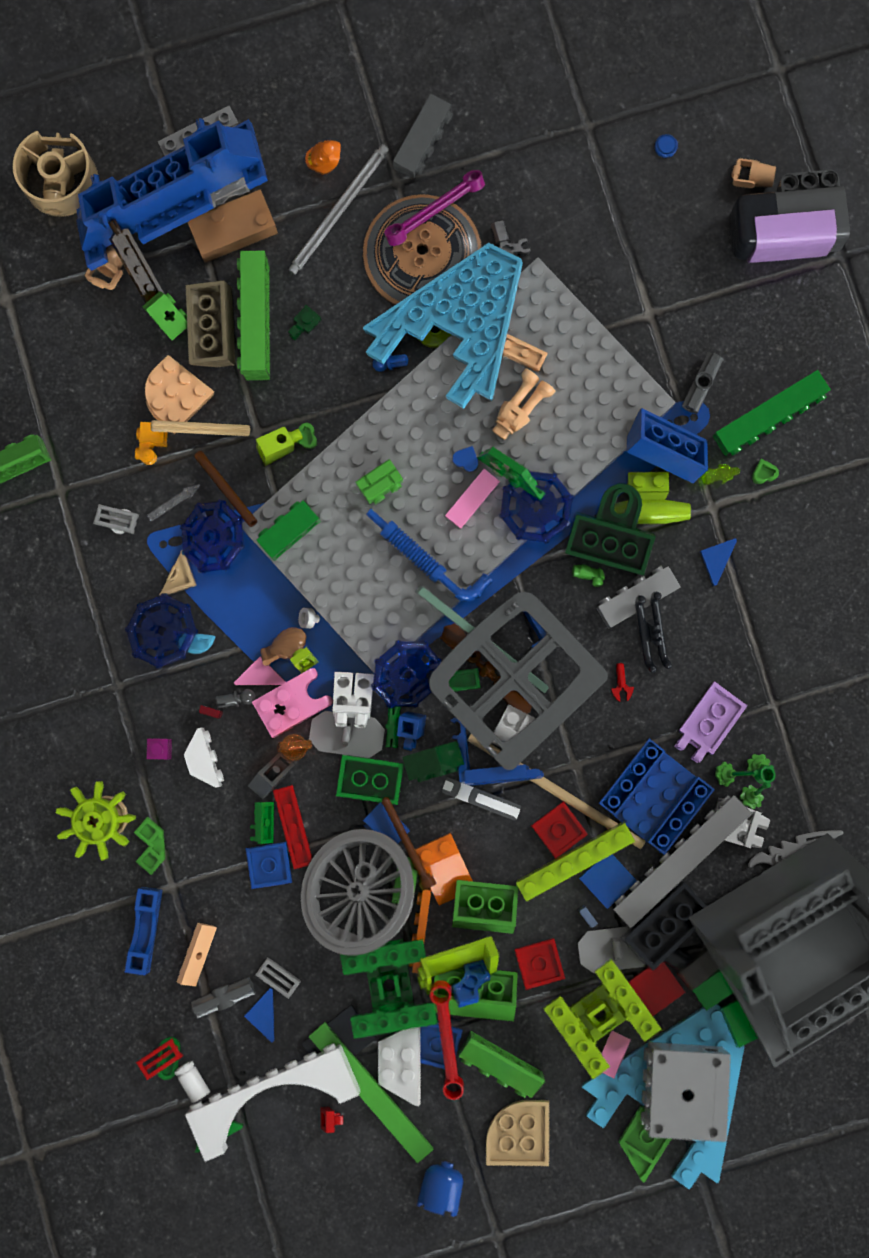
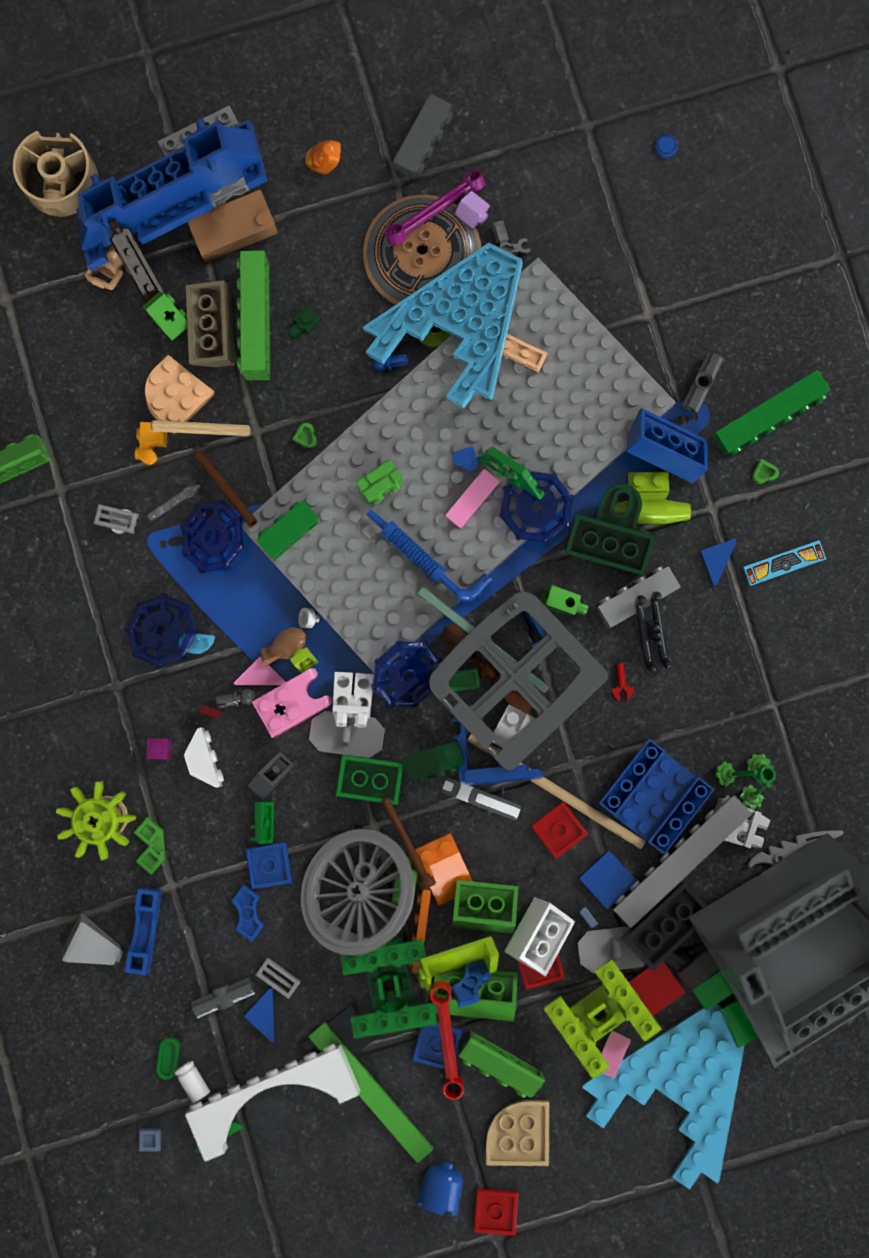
(90, 944): none -> light grey slope
(150, 1139): none -> sand blue tile
(174, 1048): red tile -> none
(179, 577): tan tile -> none
(196, 954): light nougat tile -> none
(246, 903): none -> blue tile
(270, 448): lime torso -> none
(293, 826): red tile -> none
(294, 747): clear orange piece -> none
(329, 1119): red tile -> none
(338, 209): light grey piece -> none
(379, 821): blue brick -> none
(392, 727): green pin -> none
(401, 1064): white wing -> none
(411, 727): blue brick -> none
(472, 209): none -> lavender brick
(496, 1211): none -> red tile
(512, 417): light nougat piece -> none
(540, 936): none -> white slope
(555, 600): none -> bright green torso
(575, 861): lime brick -> none
(585, 572): bright green arm -> none
(640, 1148): bright green wing -> none
(698, 1111): light grey gear -> none
(710, 721): lavender tile -> none
(722, 473): clear neon green piece -> none
(760, 174): light nougat piece -> none
(784, 563): none -> tile
(793, 220): piece -> none

